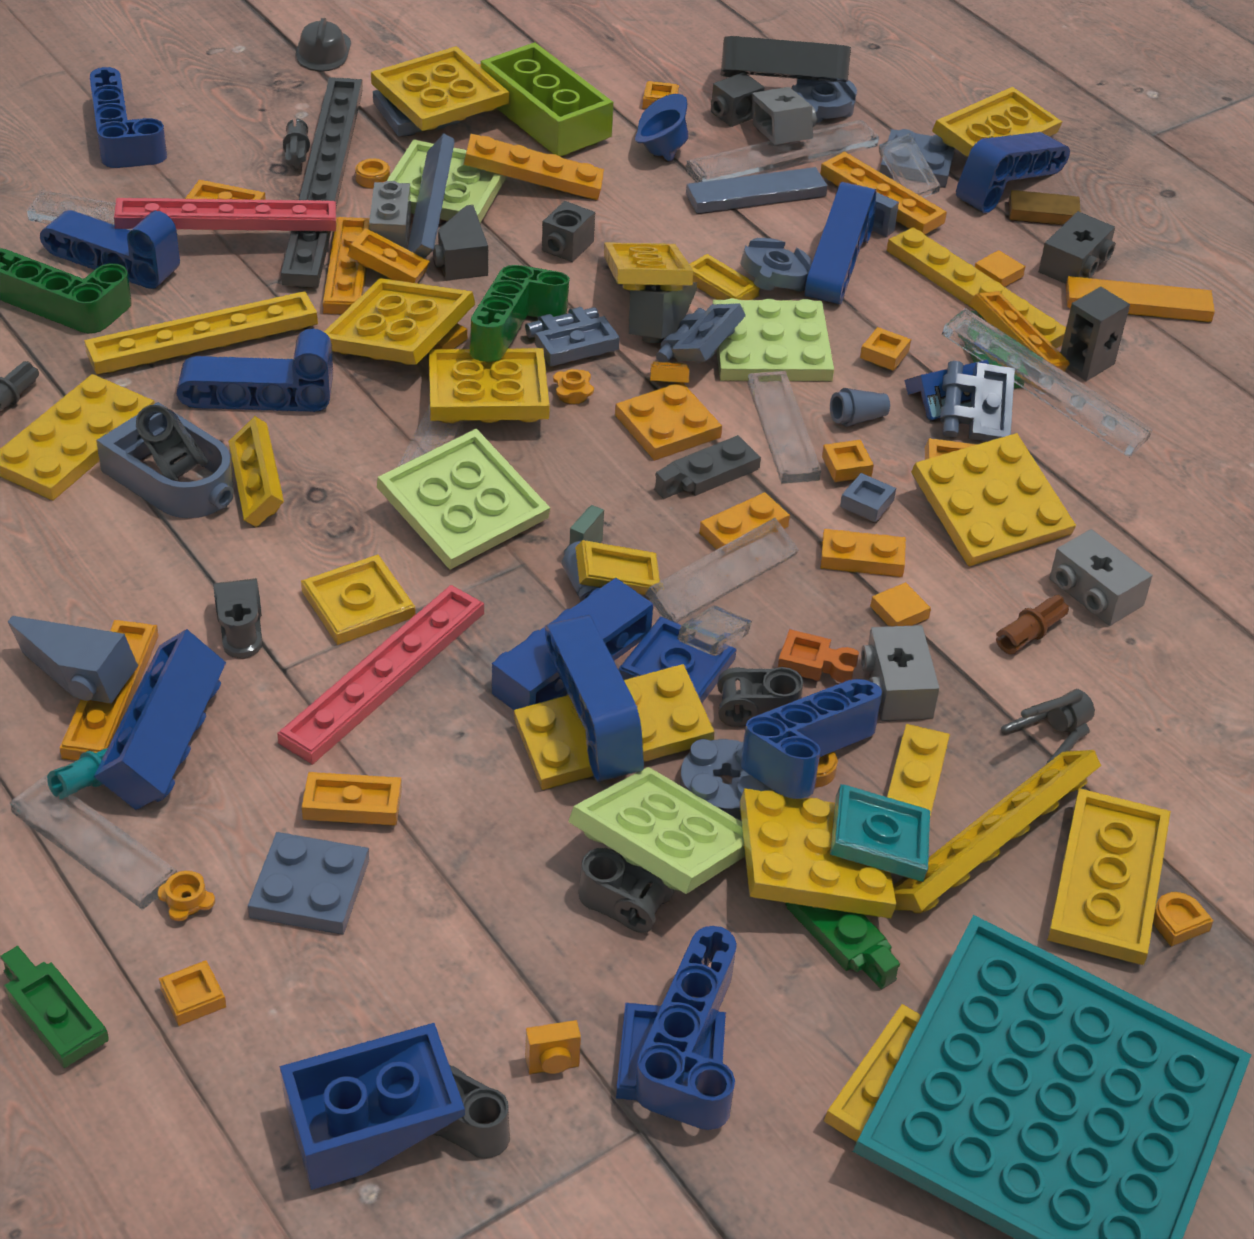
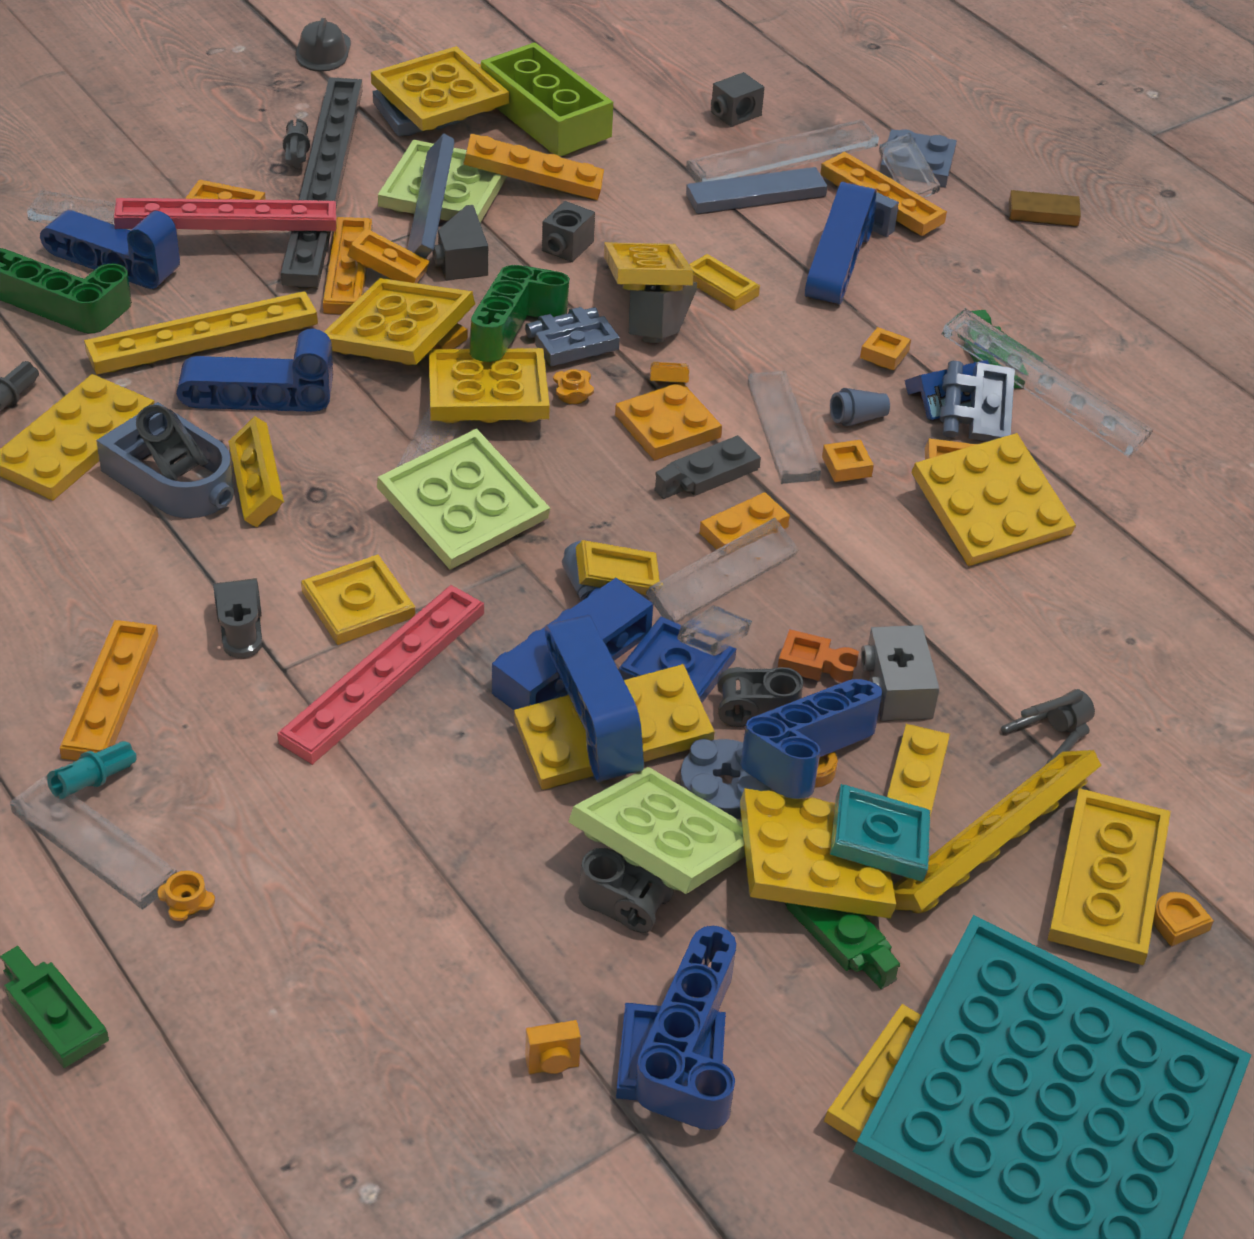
(80, 659): sand blue slope -> none
(123, 140): blue beam -> none
(161, 721): blue brick -> none
(192, 992): light orange tile -> none
(309, 883): sand blue plate -> none
(352, 798): light orange plate -> none
(369, 1102): blue slope -> none
(371, 171): light orange tile -> none
(391, 211): light grey brick -> none
(480, 1105): dark grey piece -> none
(588, 526): sand green tile -> none
(657, 90): light orange tile -> none
(664, 126): blue piece -> none
(701, 333): sand blue plate -> none
(775, 265): sand blue plate -> none
(777, 338): yellowish green plate -> none
(783, 115): light grey brick -> none
(785, 59): dark grey beam -> none
(828, 98): sand blue plate -> none
(863, 552): light orange plate -> none
(868, 497): sand blue plate -> none
(900, 606): light orange tile -> none
(964, 279): yellow plate -> none
(995, 116): yellow plate -> none
(1001, 268): light orange tile -> none
(1005, 159): blue beam -> none
(1009, 320): light orange tile -> none
(1031, 624): dark orange axle -> none
(1077, 248): dark grey brick -> none
(1094, 332): dark grey brick -> none
(1100, 577): light grey brick -> none
(1149, 298): light orange tile -> none

